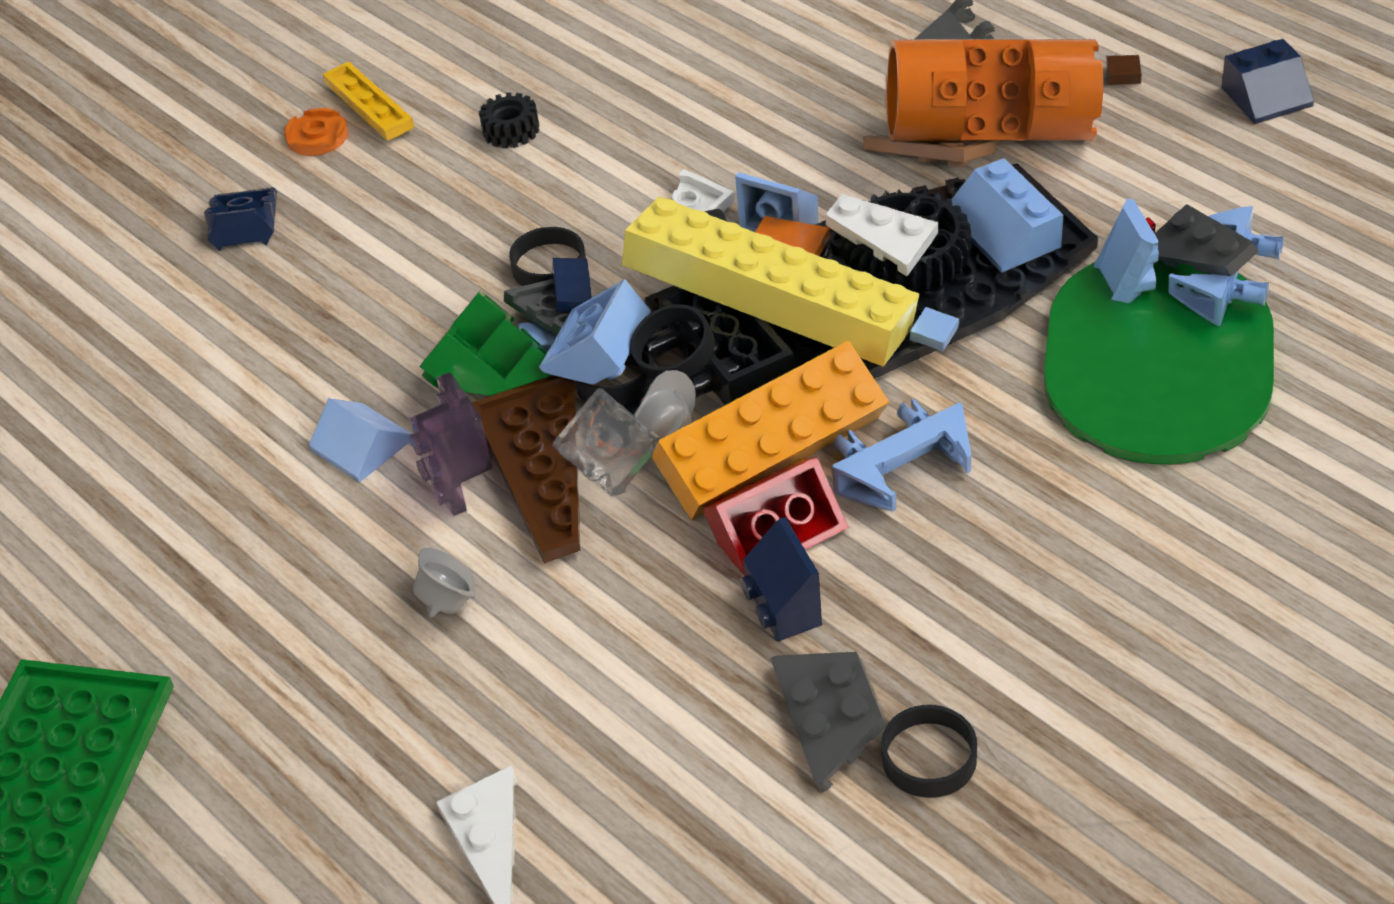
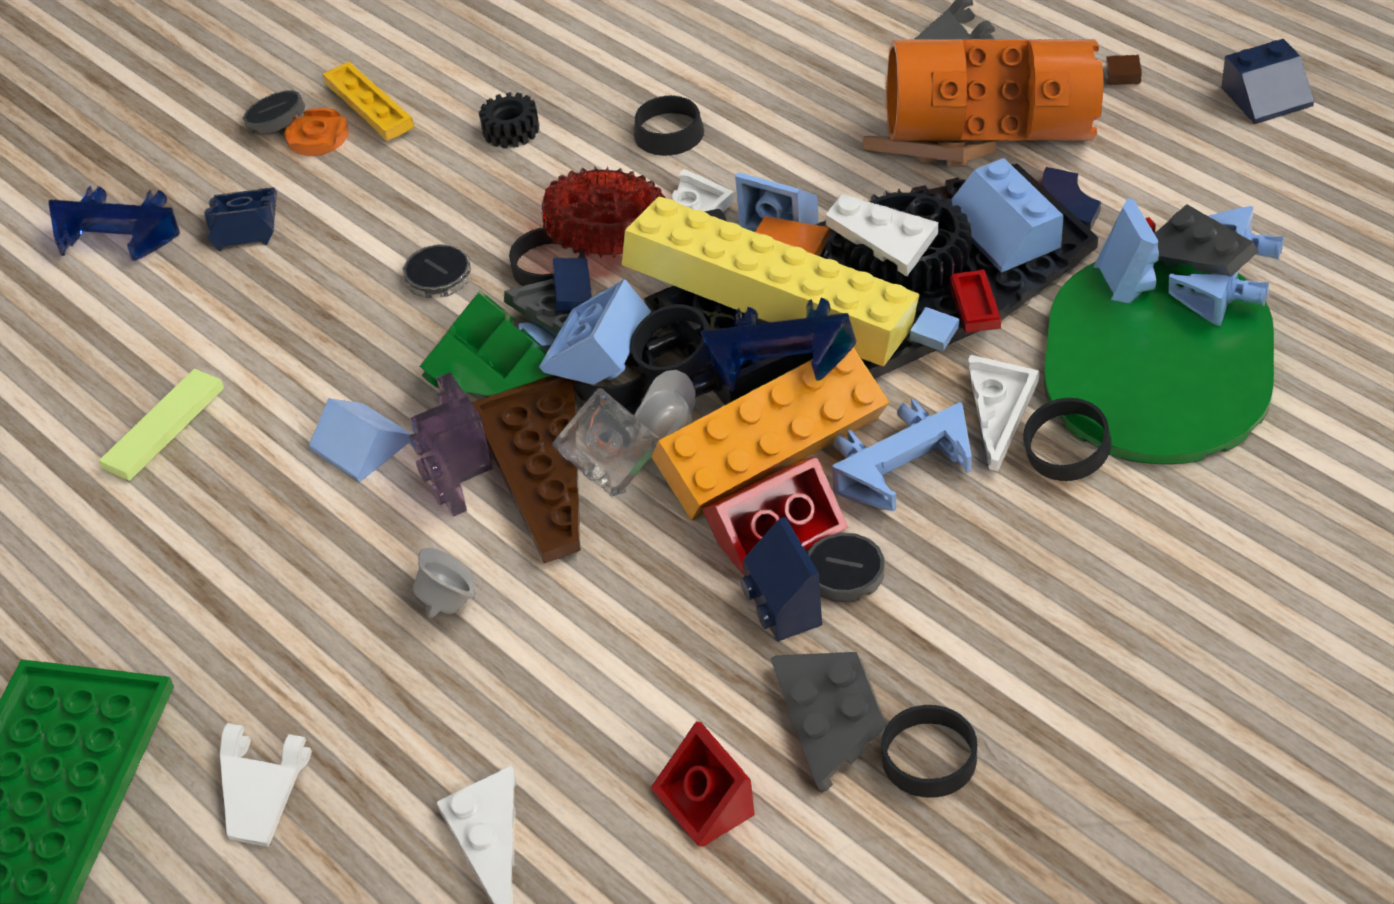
(146, 222): none -> clear blue hose
(161, 424): none -> yellowish green tile
(256, 789): none -> white flag
(274, 112): none -> tile
(437, 270): none -> black tile
(595, 209): none -> clear red gear
(668, 143): none -> black tyre
(704, 787): none -> red slope
(823, 334): none -> clear blue hose
(847, 566): none -> black tile
(975, 301): none -> red tile
(1000, 400): none -> white wing
(1061, 407): none -> black tyre
(1065, 189): none -> dark blue tile

